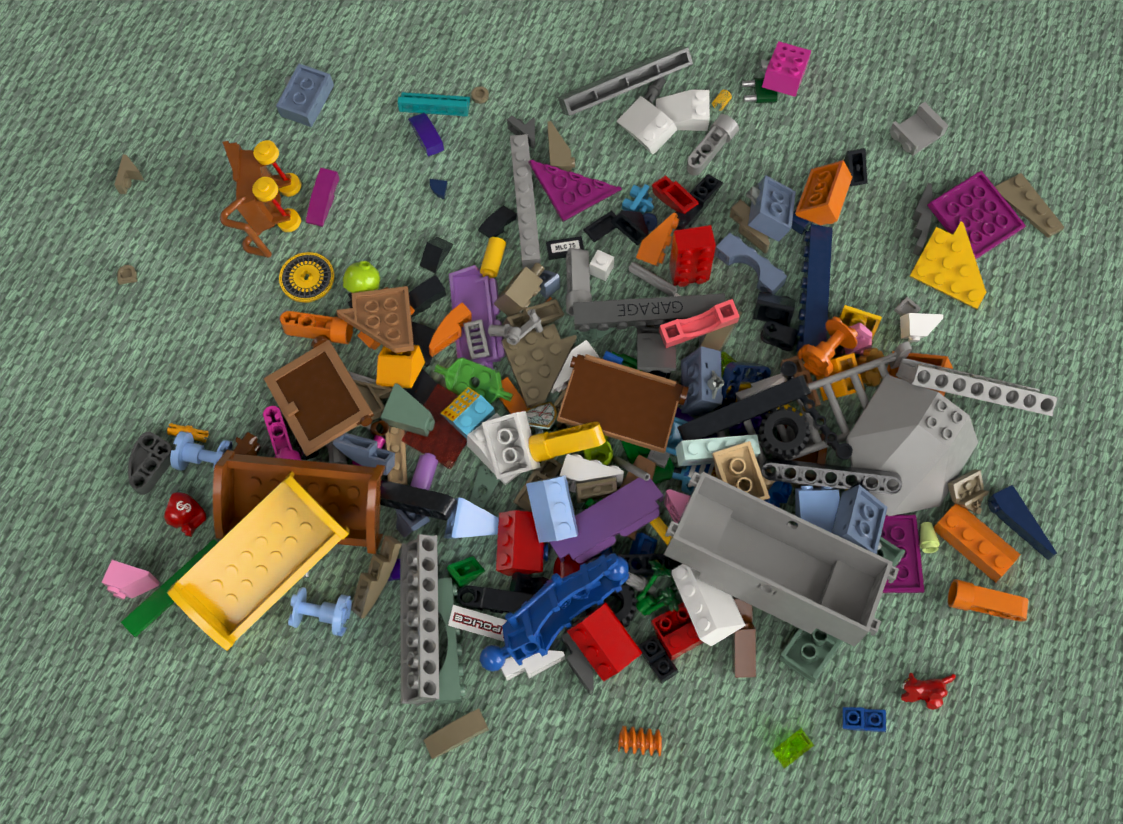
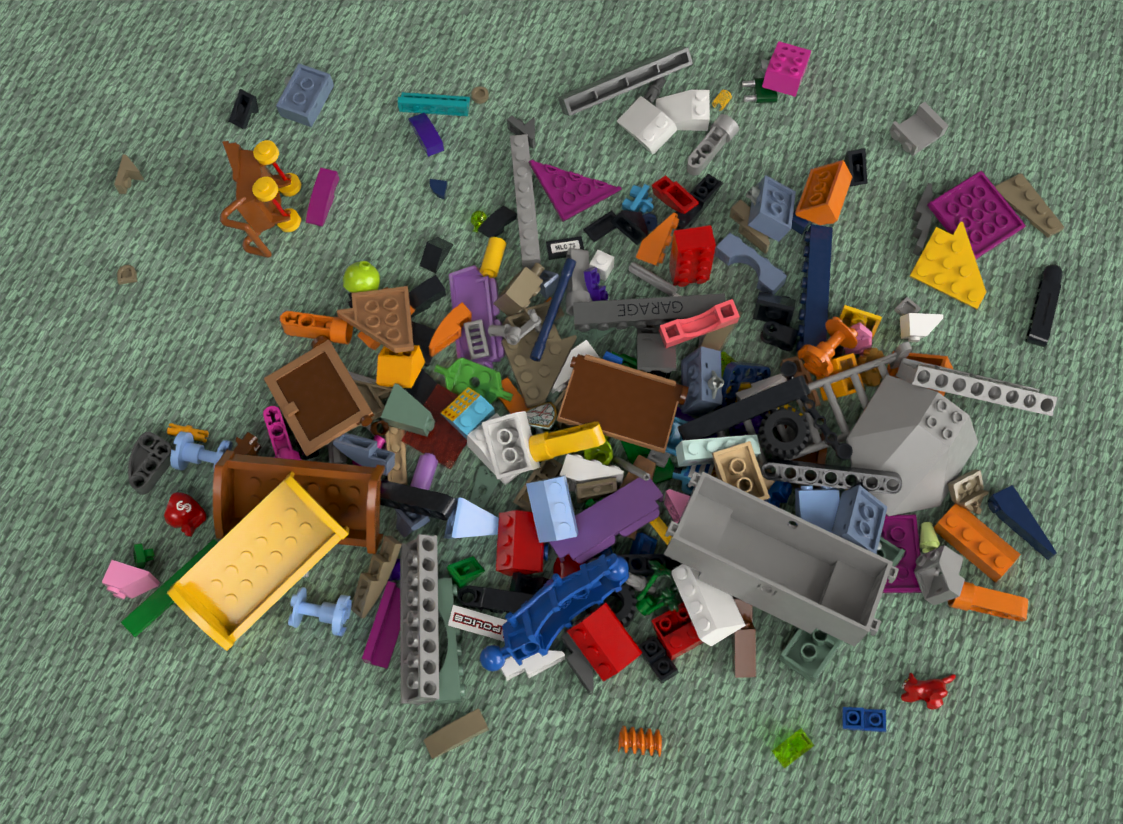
(142, 556): none -> green tile
(243, 108): none -> black slope
(319, 281): piece -> none
(384, 629): none -> magenta panel
(477, 219): none -> clear neon green piece
(540, 344): none -> dark blue piece
(558, 150): dark tan slope -> none
(592, 279): none -> dark purple slope
(945, 586): none -> light grey piece
(1046, 304): none -> black piece

